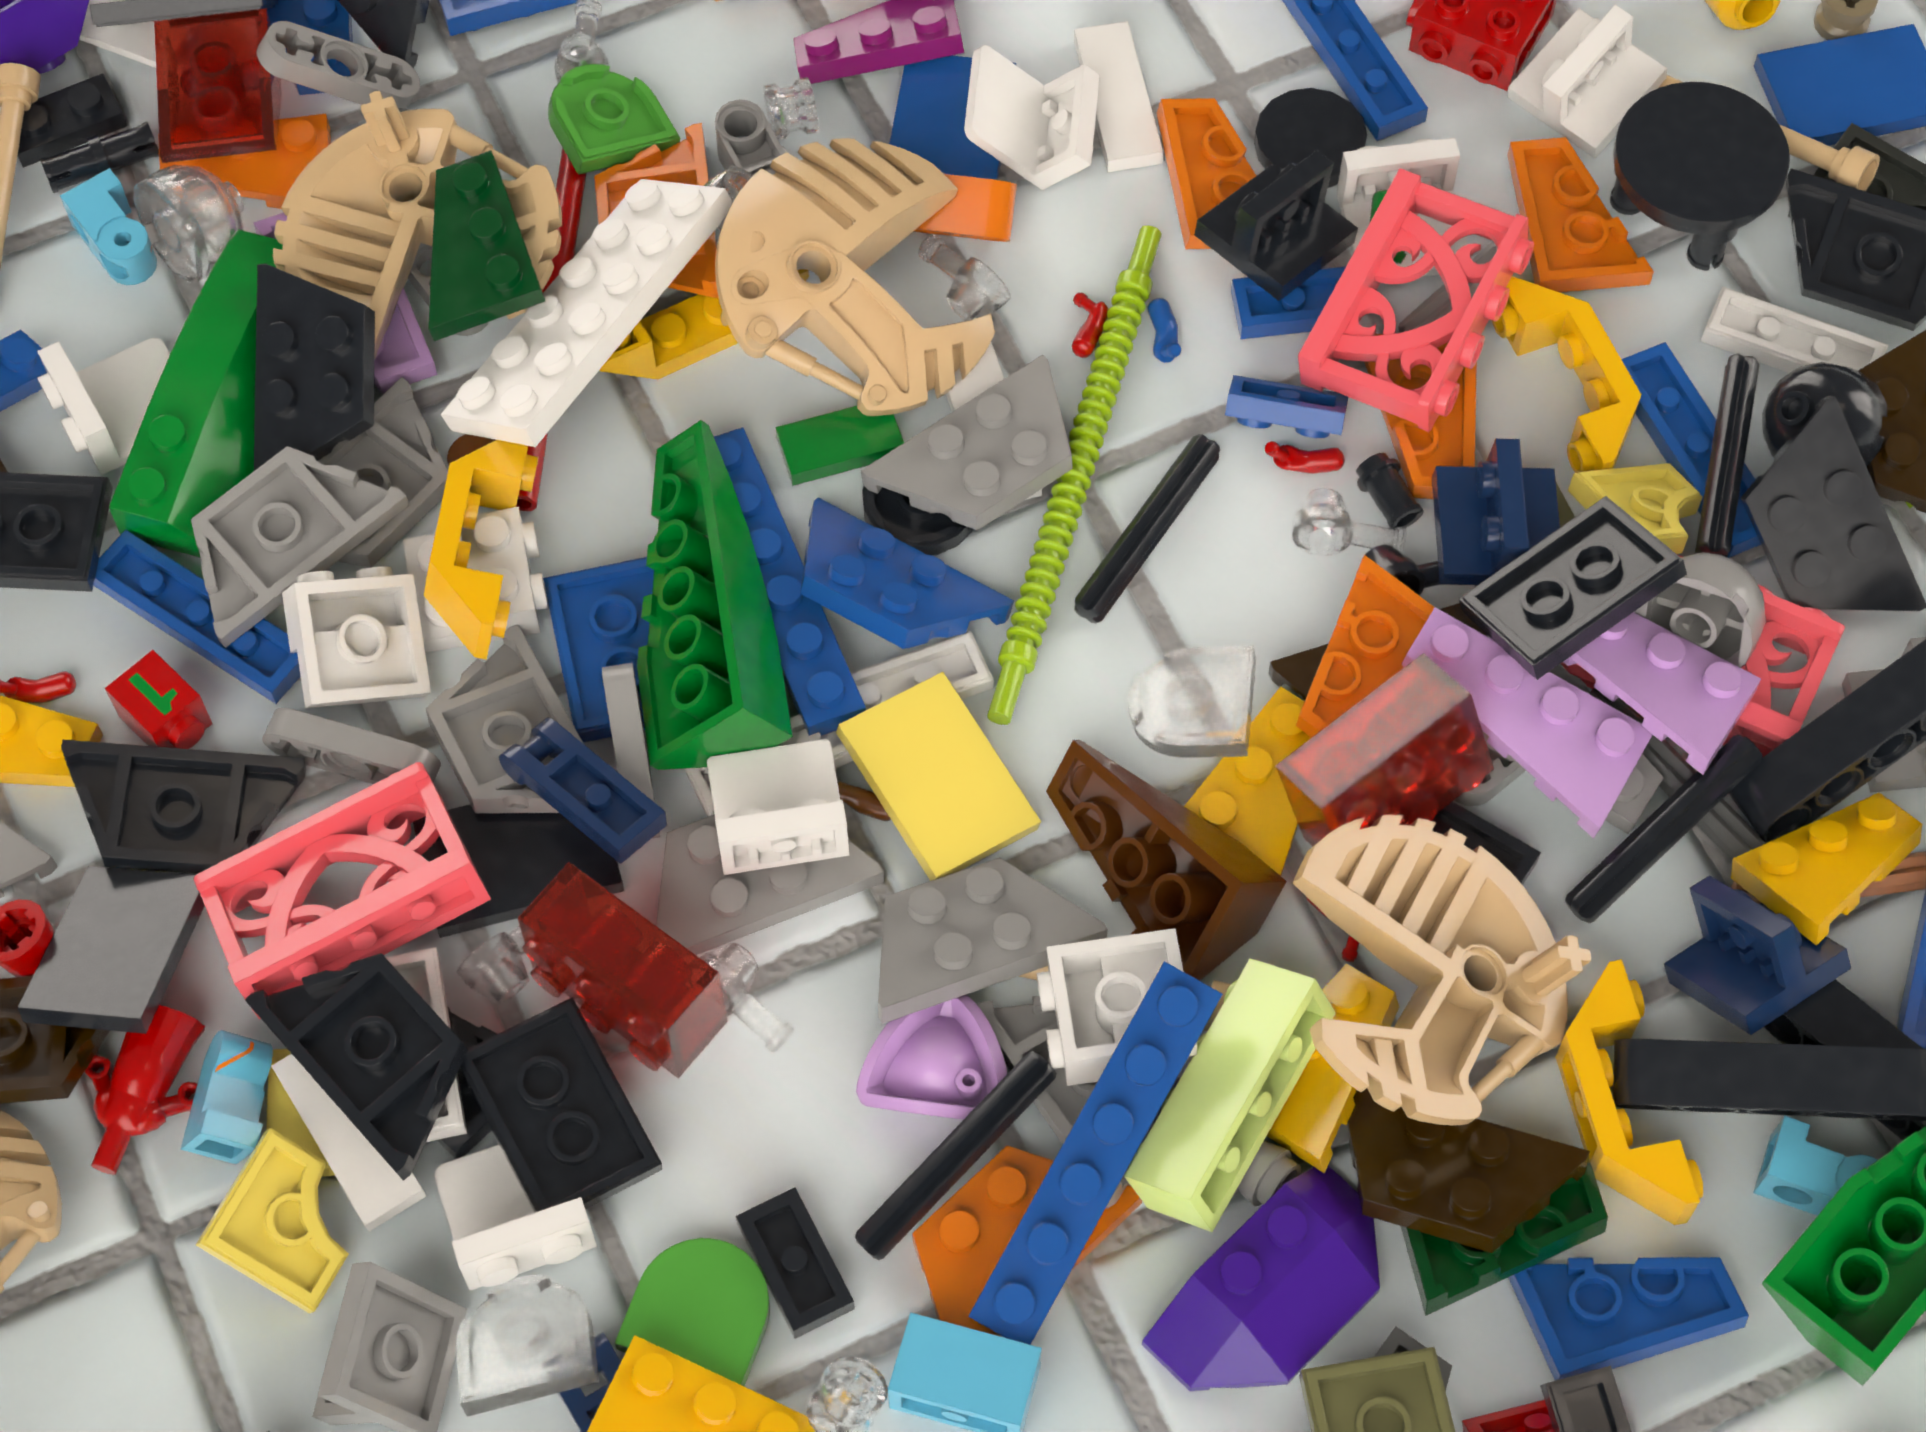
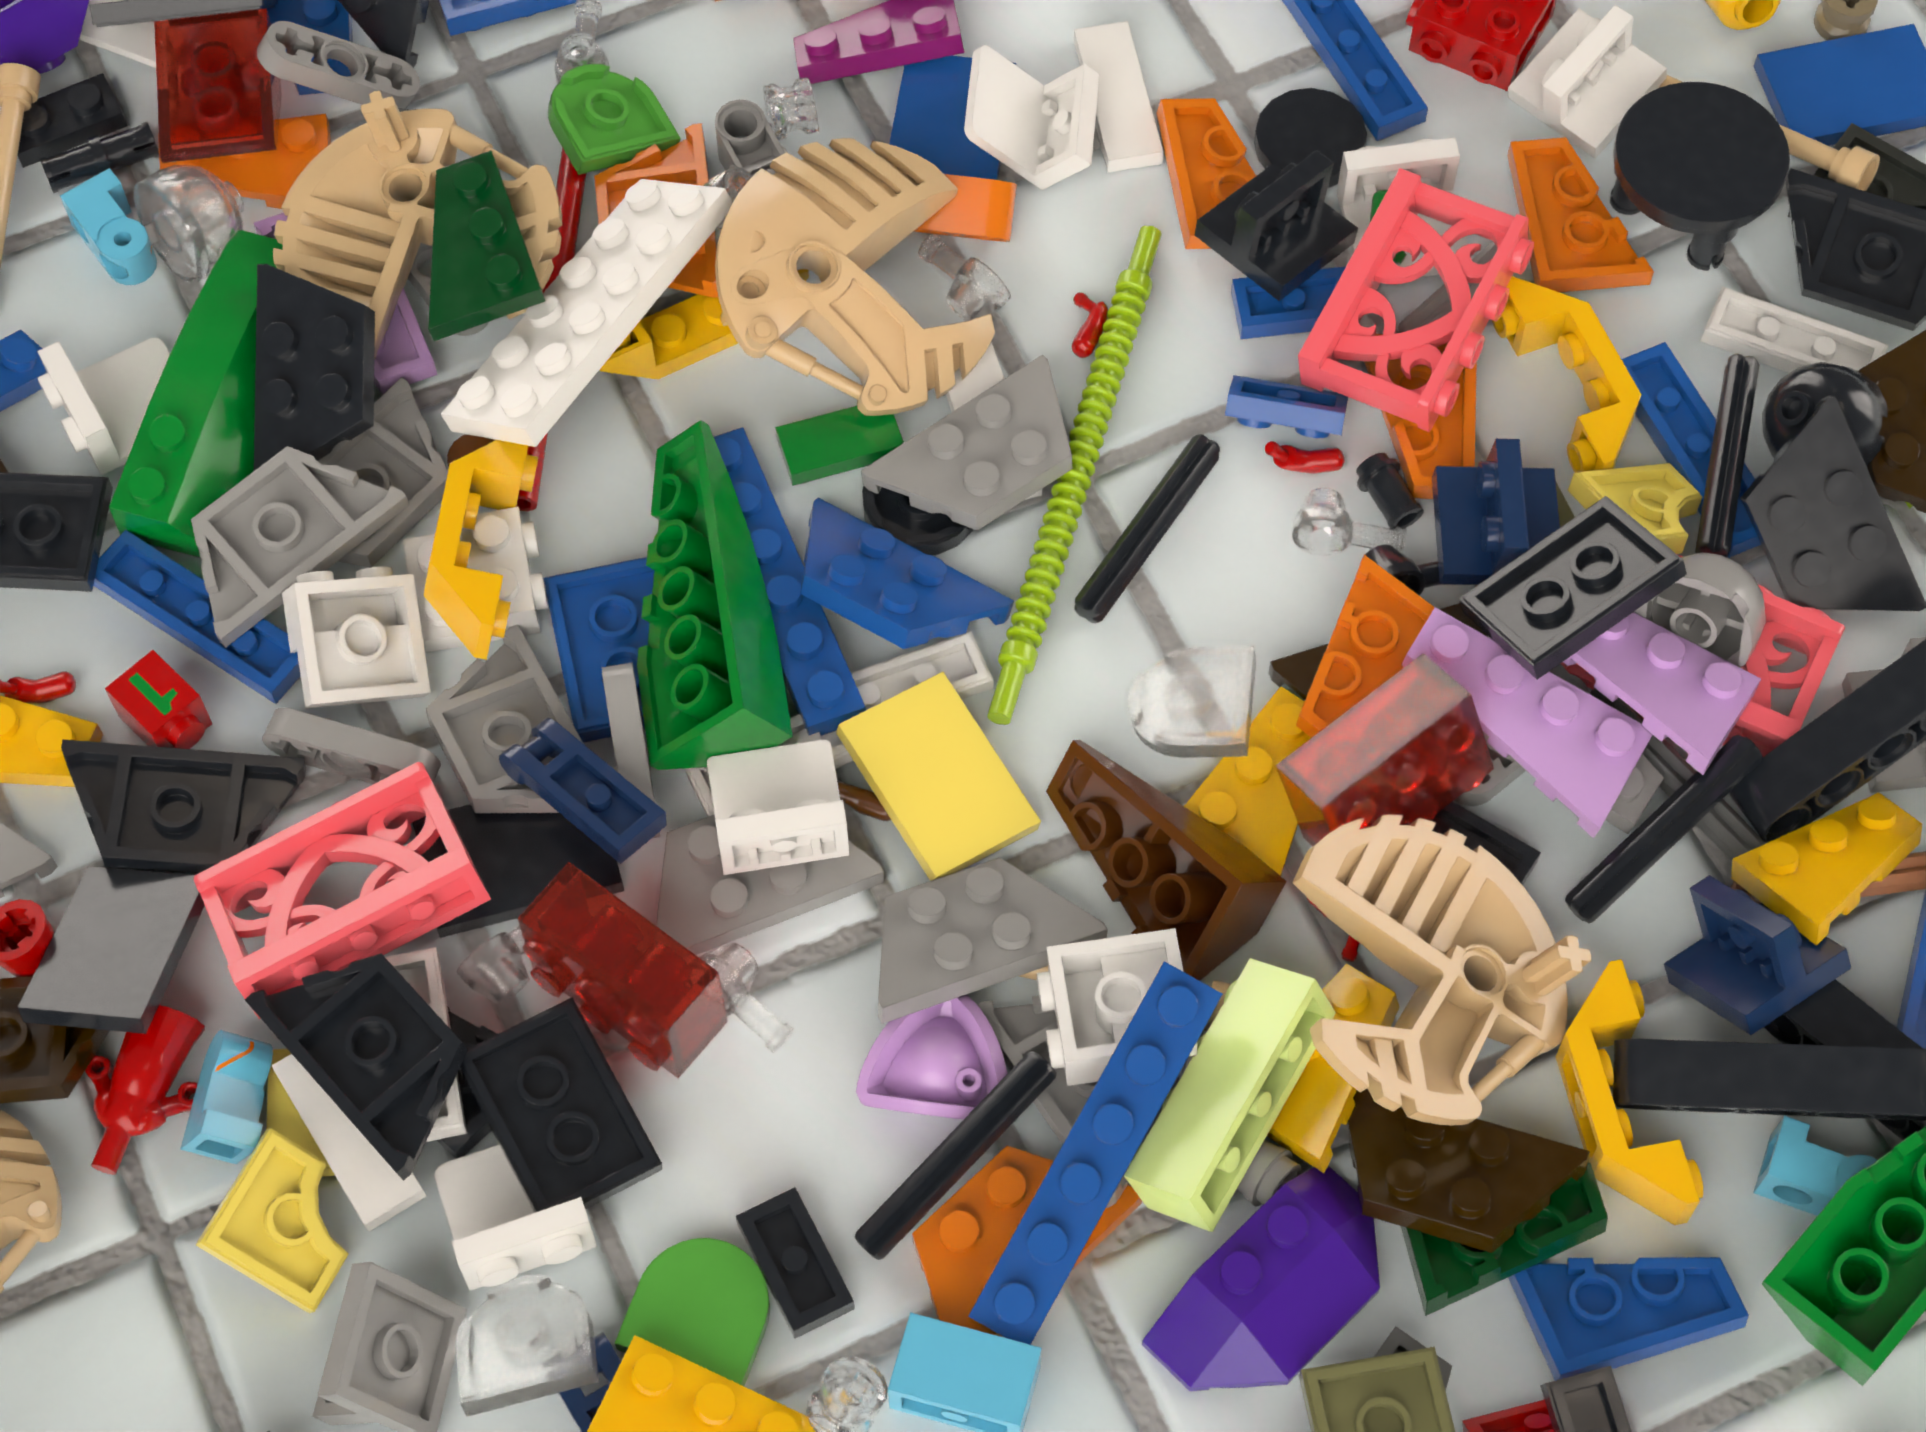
(1166, 328): blue piece -> none

